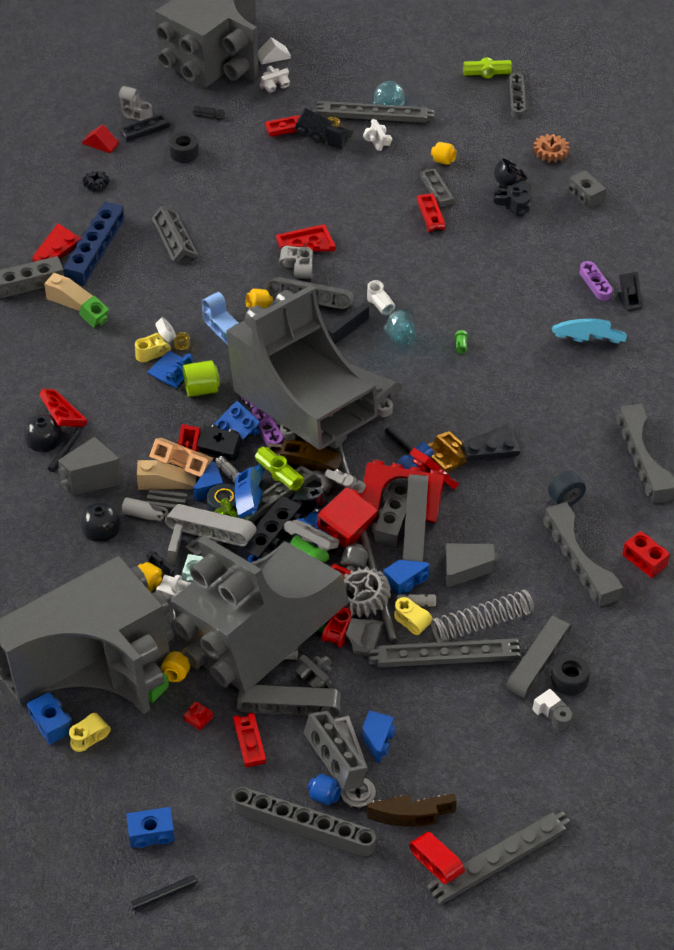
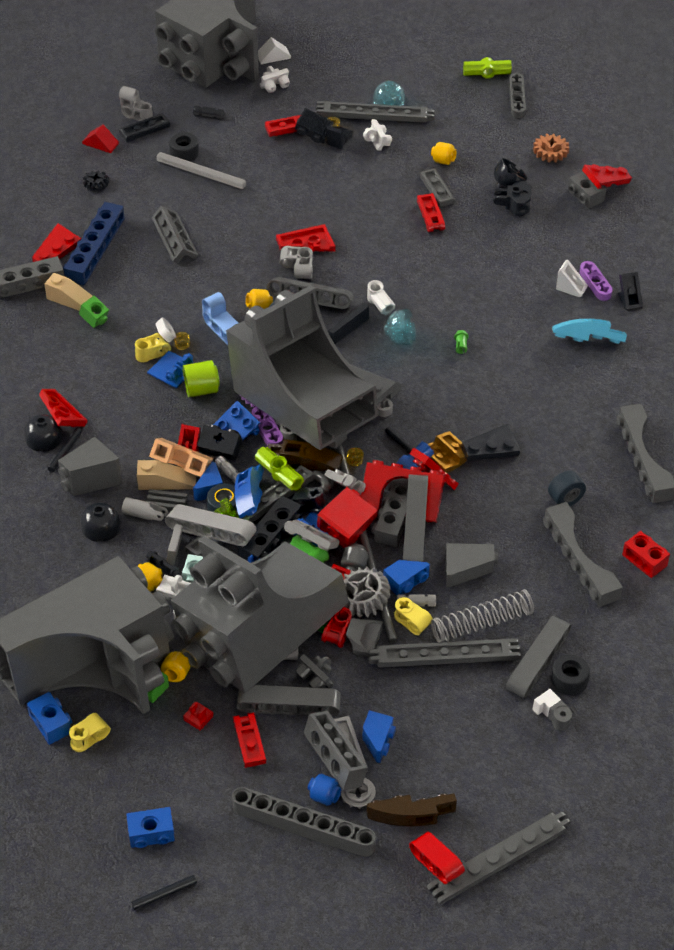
(201, 170): none -> light grey axle
(355, 461): none -> clear yellow bush
(570, 280): none -> white slope
(606, 175): none -> red wing

